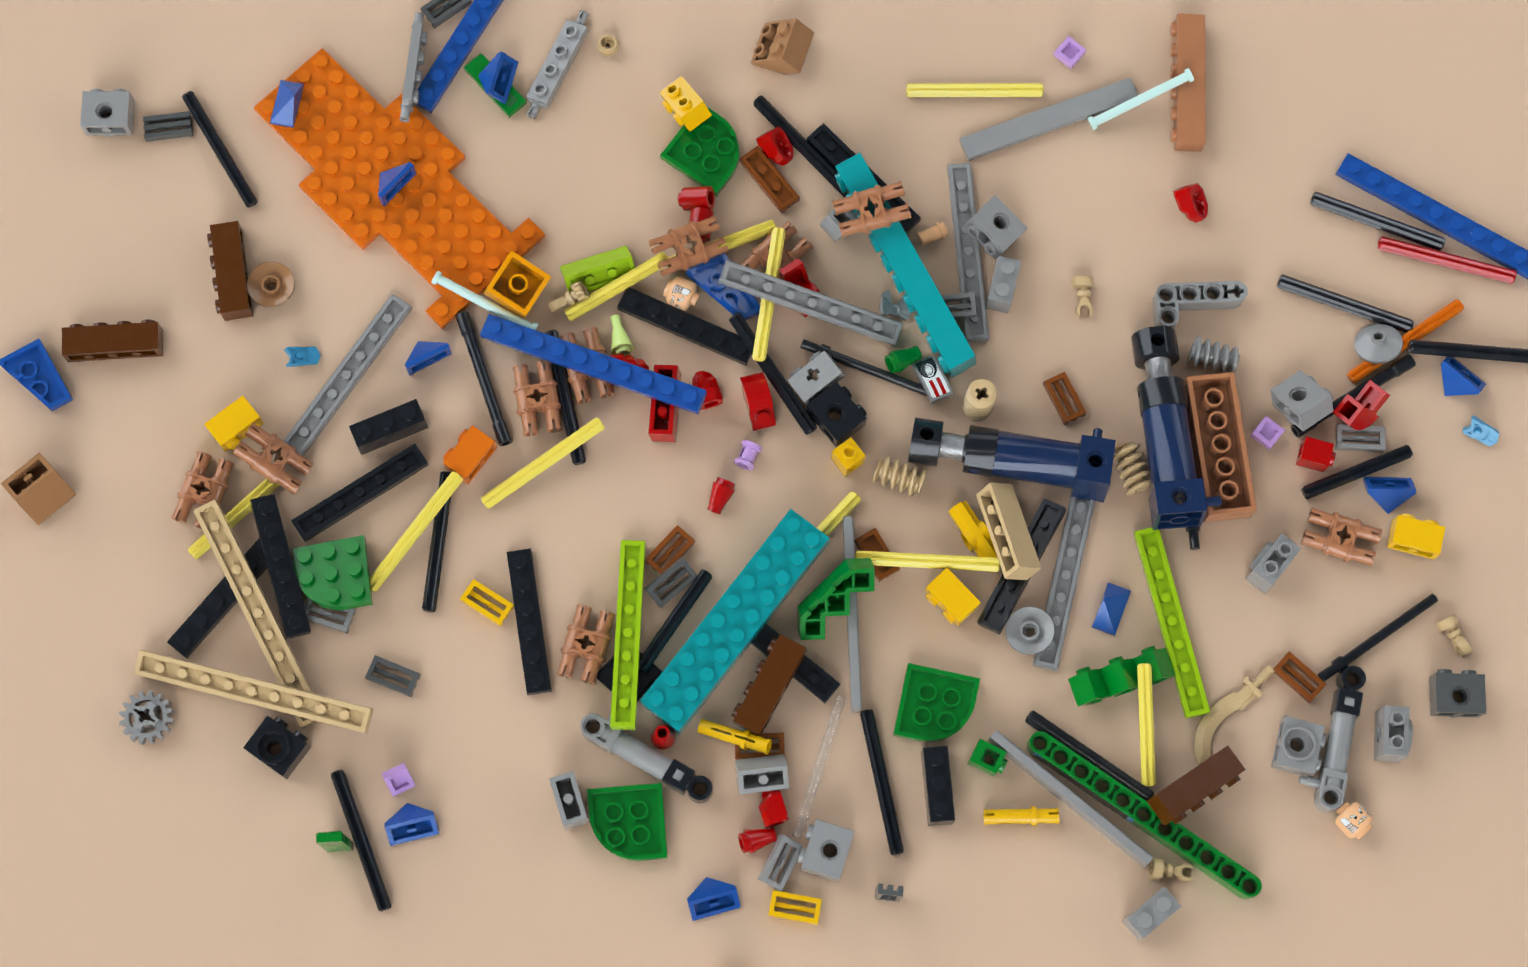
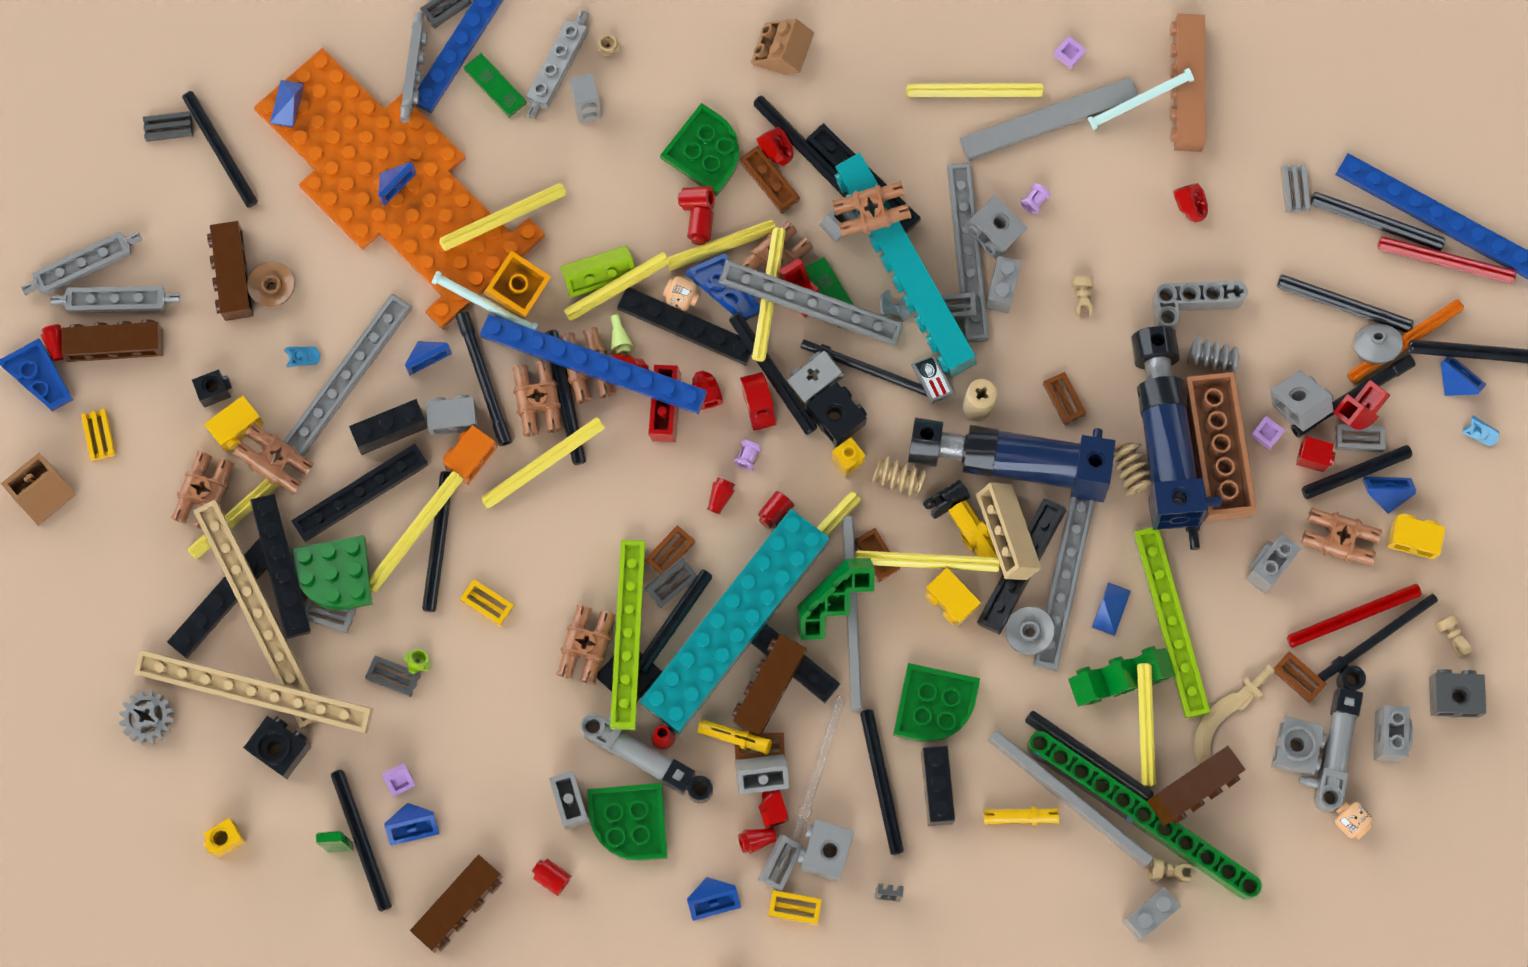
(53, 341): none -> red cone
(82, 263): none -> light grey plate
(85, 420): none -> yellow tile
(98, 103): light grey brick -> none
(115, 299): none -> light grey plate
(202, 386): none -> black brick
(234, 840): none -> yellow brick
(417, 655): none -> lime plate
(451, 415): none -> light grey brick
(456, 904): none -> reddish brown brick
(498, 76): blue slope -> none
(502, 216): none -> light yellow axle
(529, 622): black plate -> none
(551, 876): none -> red brick
(579, 292): tan piece -> none
(585, 98): none -> light grey brick
(685, 104): yellow brick -> none
(688, 234): nougat pin -> none
(775, 510): none -> red brick
(826, 281): none -> green tile
(901, 359): green cone -> none
(932, 234): light nougat pin -> none
(947, 499): none -> black hinge
(986, 749): green brick -> none
(1035, 198): none -> lavender bush
(1304, 187): none -> light grey tile
(1354, 615): none -> red axle

